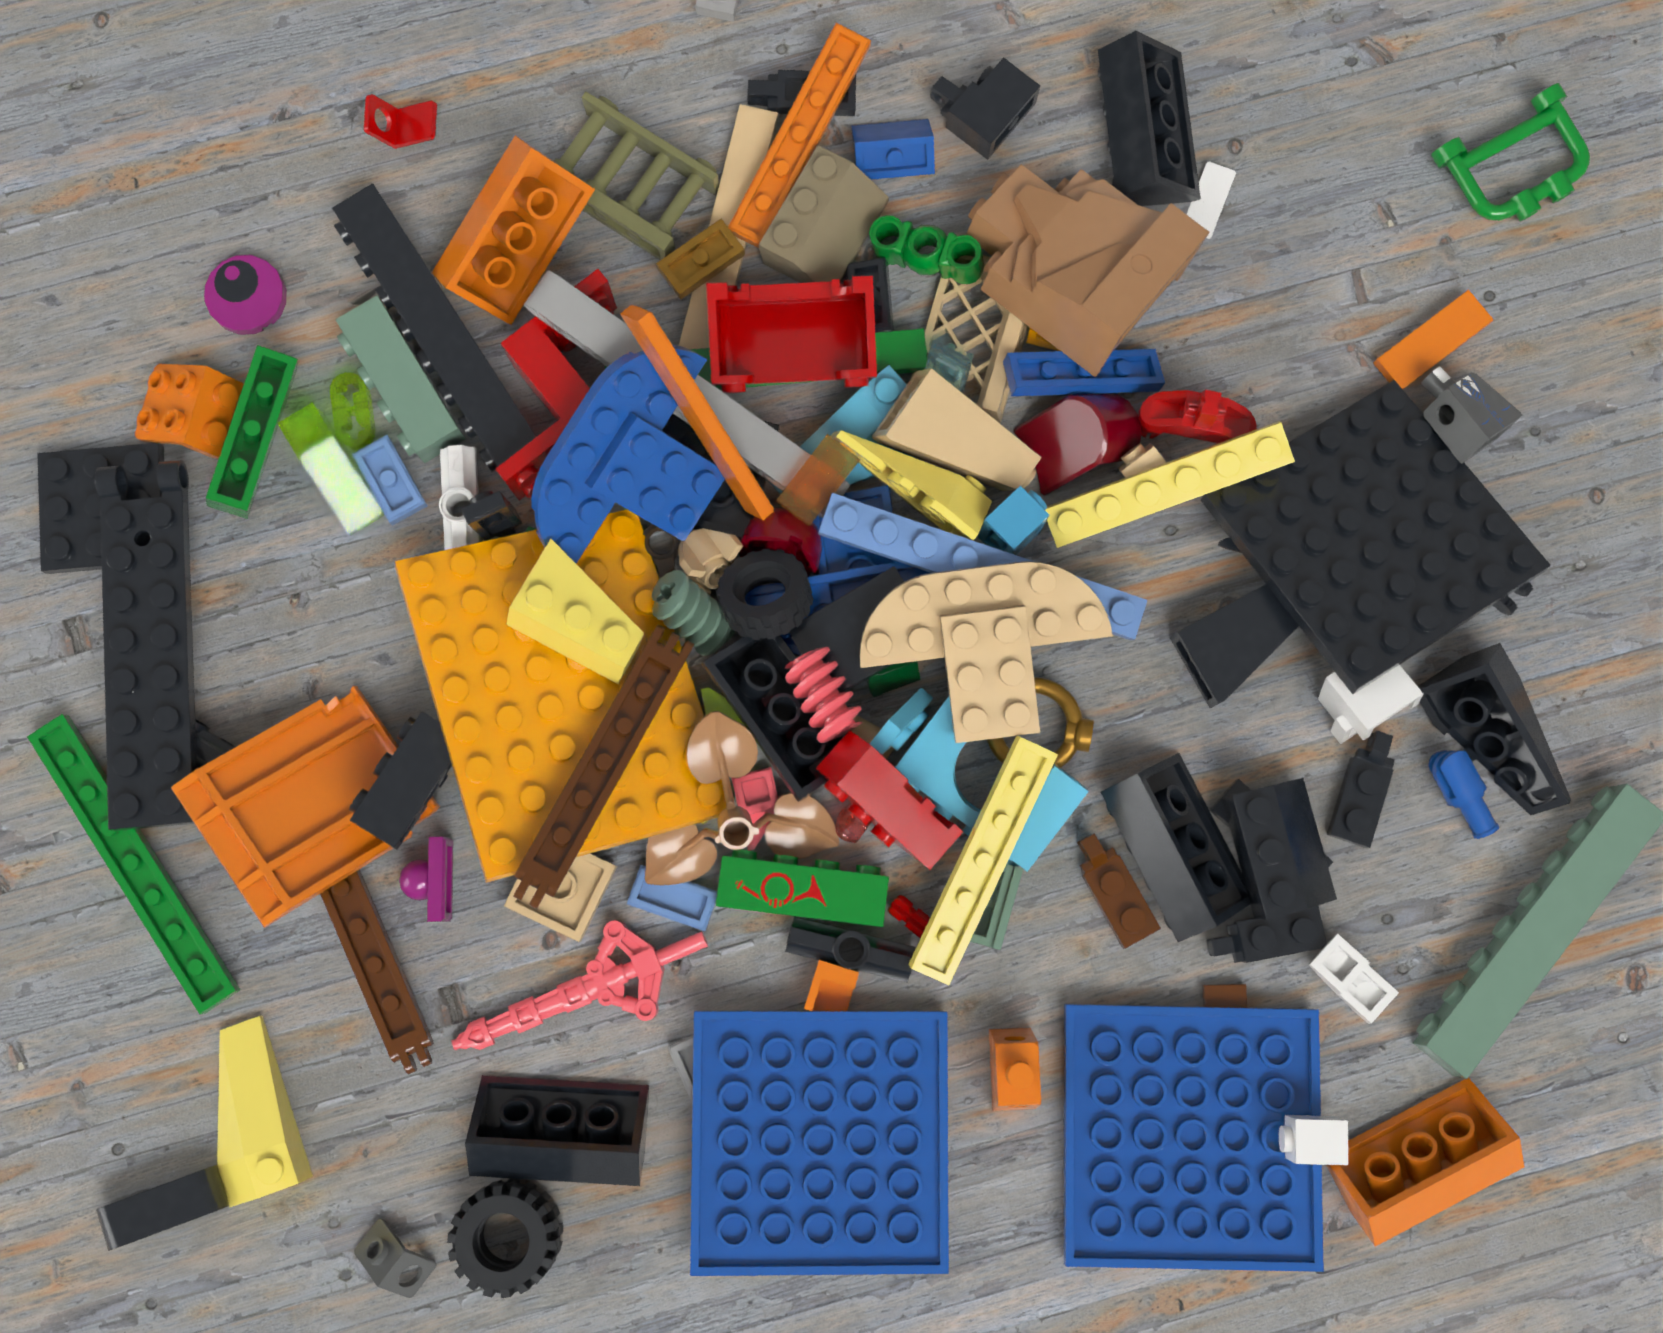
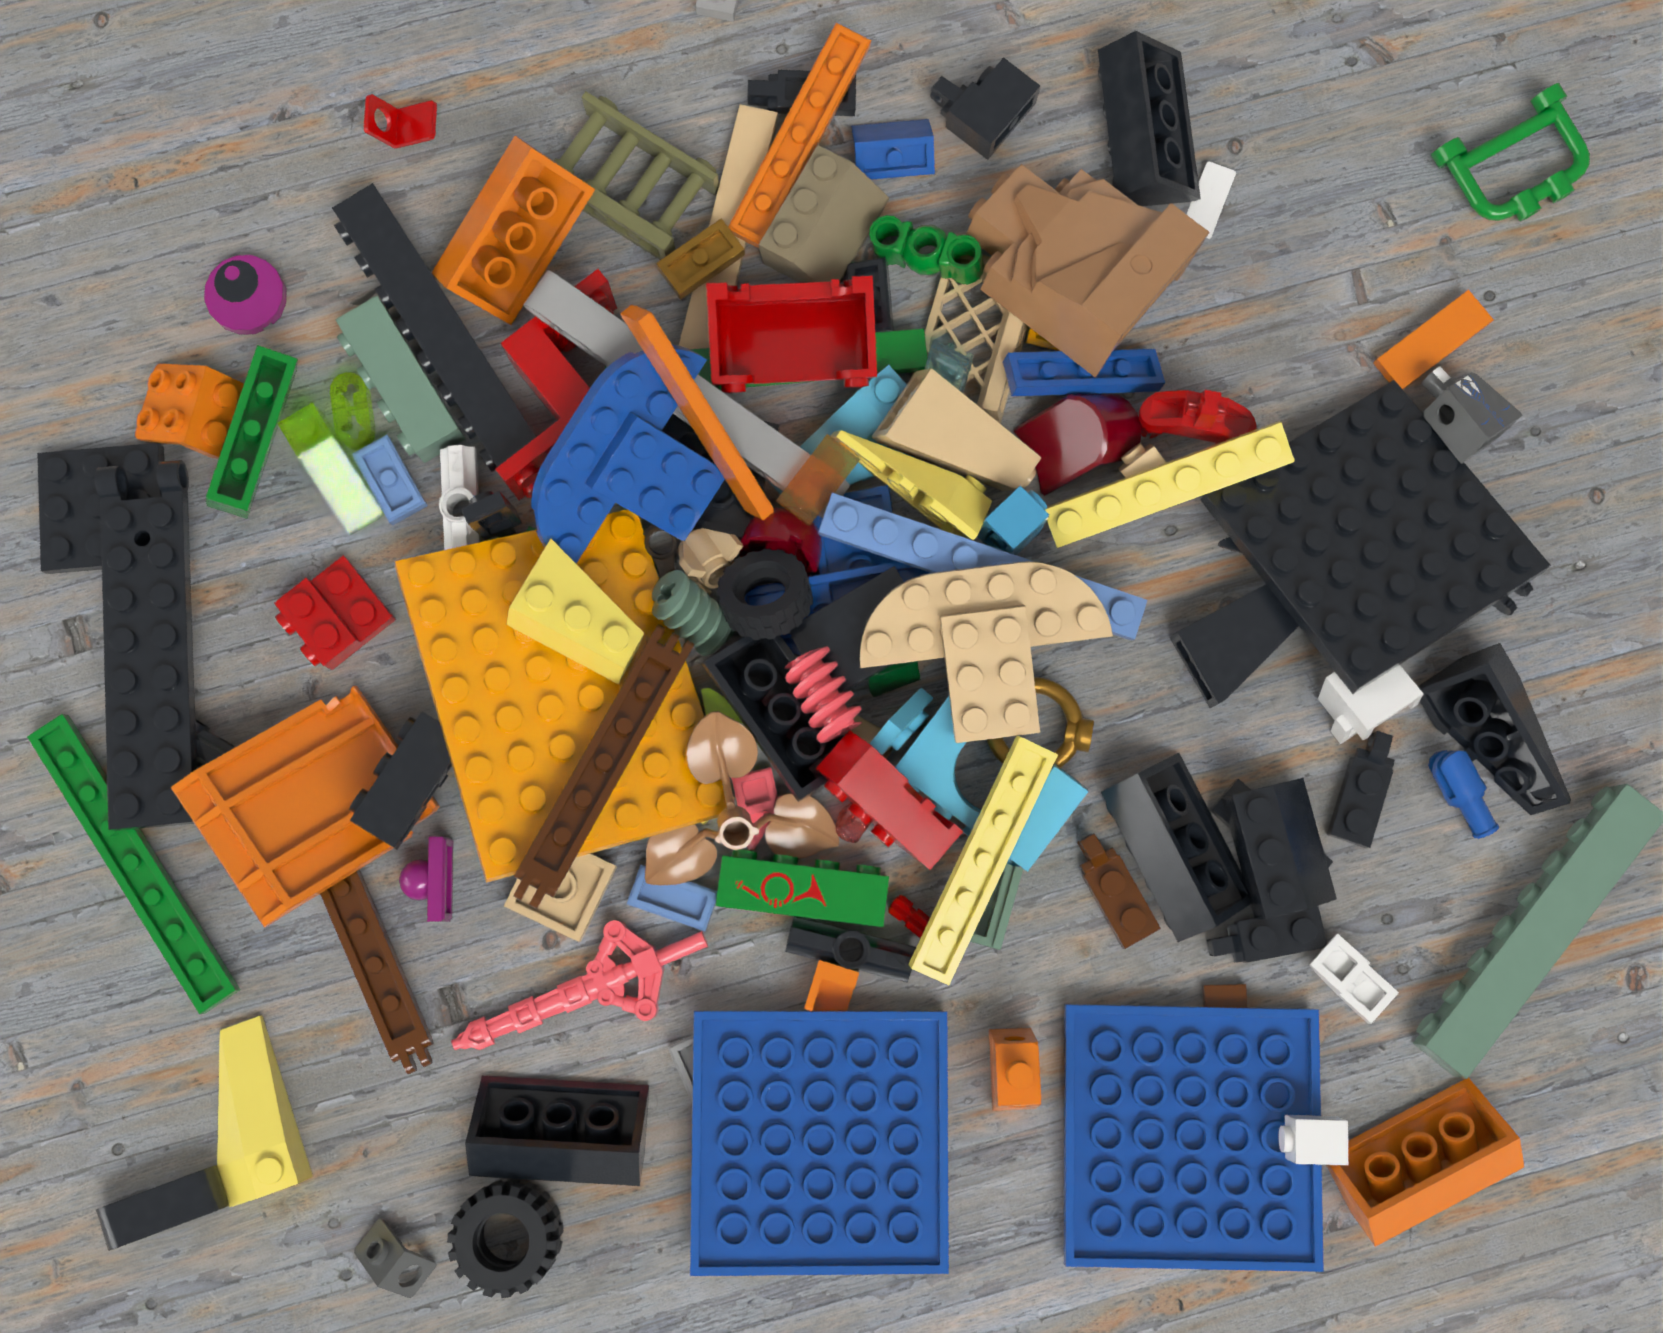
(333, 614): none -> red plate

